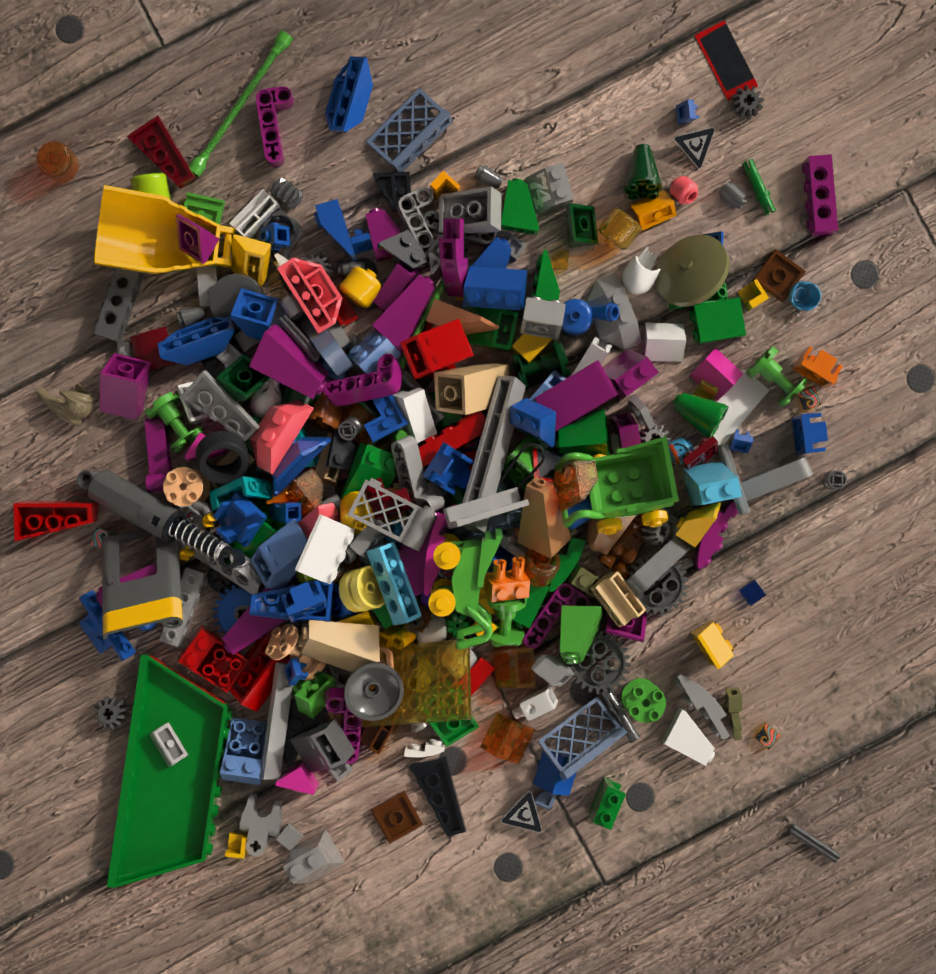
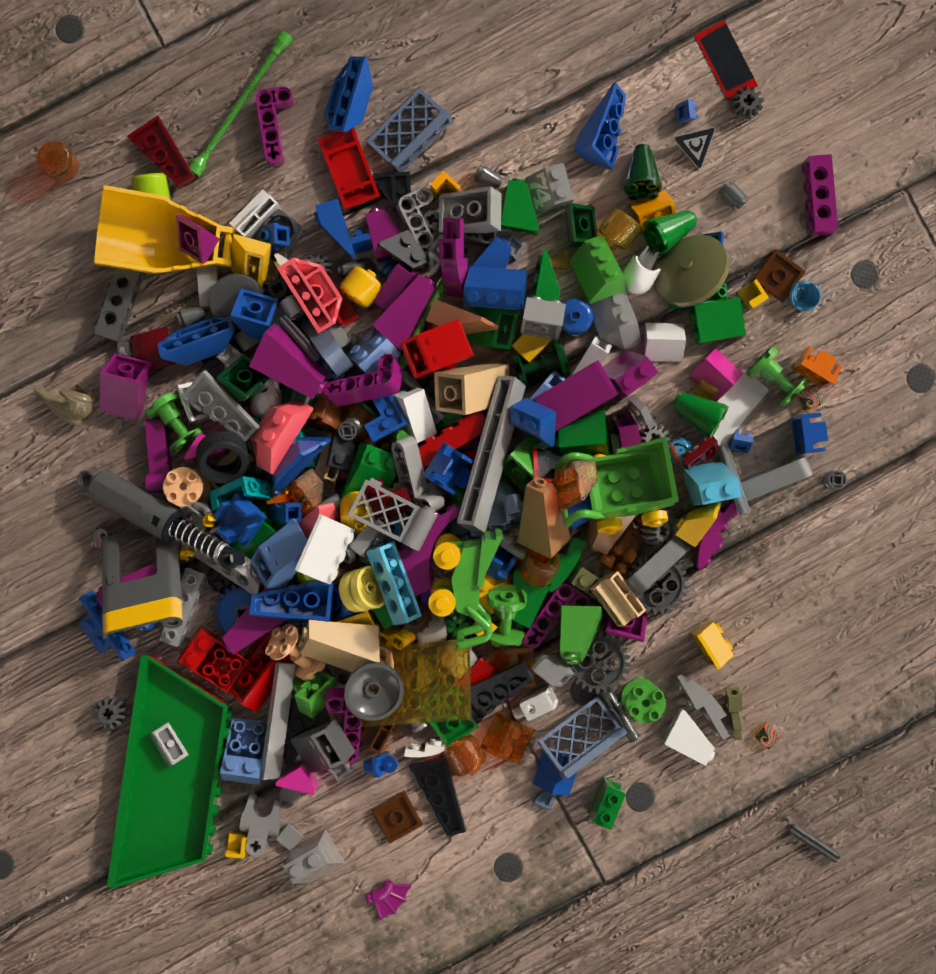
(45, 517): red wedge -> none
(205, 206): bright green plate -> none
(276, 283): none -> black gear
(286, 193): dark grey gear -> none
(289, 795): none -> light grey tile
(294, 671): blue tile -> none
(304, 601): blue panel -> none
(349, 168): none -> red slope
(381, 764): none -> blue hips
(386, 268): none -> blue wheel
(388, 897): none -> magenta arm
(431, 569): dark pink slope -> none
(465, 756): none -> clear orange head
(484, 508): light grey fence -> none
(497, 688): none -> black wing
(509, 584): orange brick -> none
(516, 458): black piece -> none
(523, 814): black piece -> none
(597, 270): none -> bright green slope
(599, 135): none -> blue wedge
(606, 312): blue cone -> none
(667, 230): none -> green cone
(684, 190): coral head -> none
(752, 592): clear blue tile -> none
(762, 194): green pin -> none

